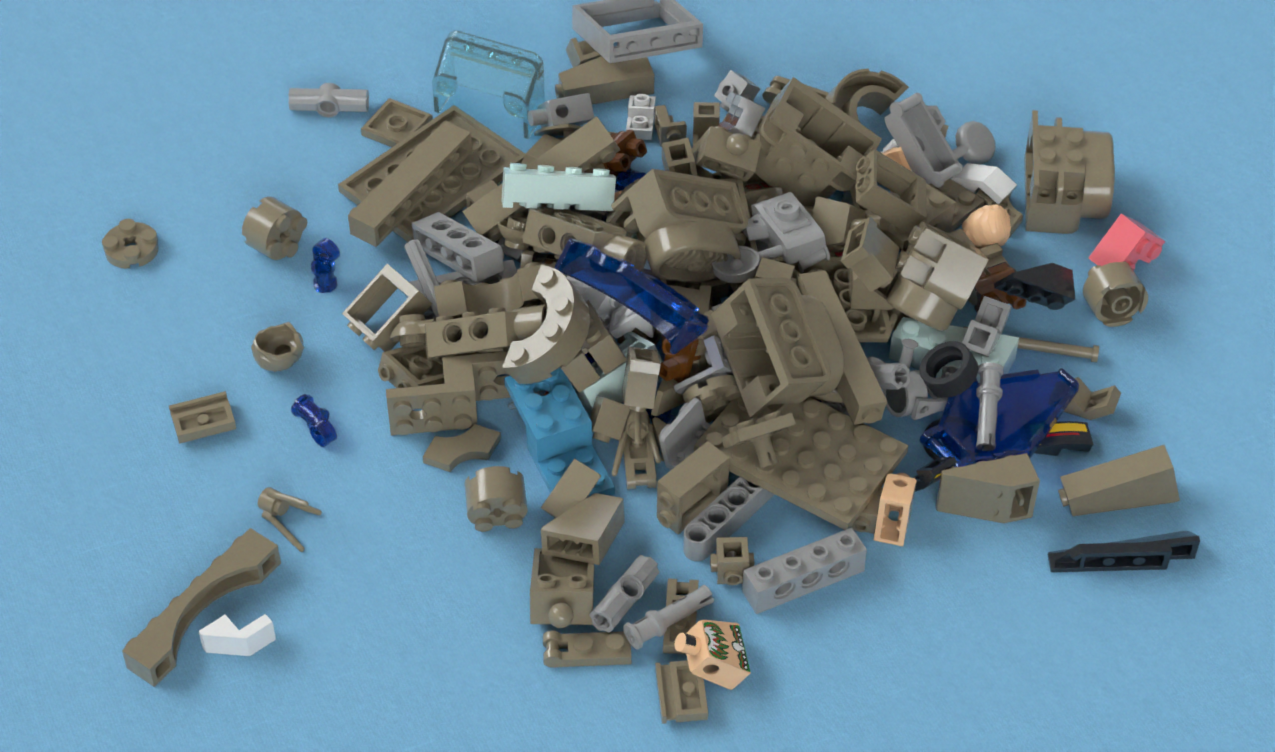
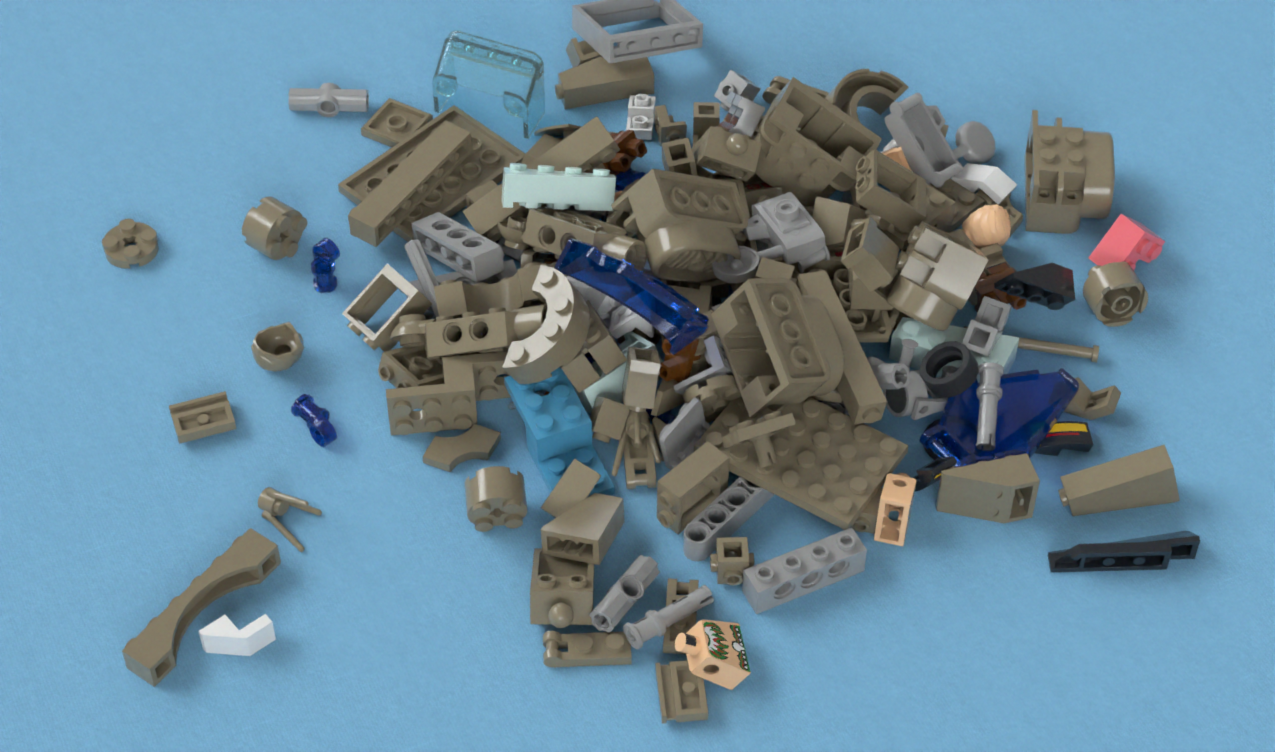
(567, 110): light grey torso -> none

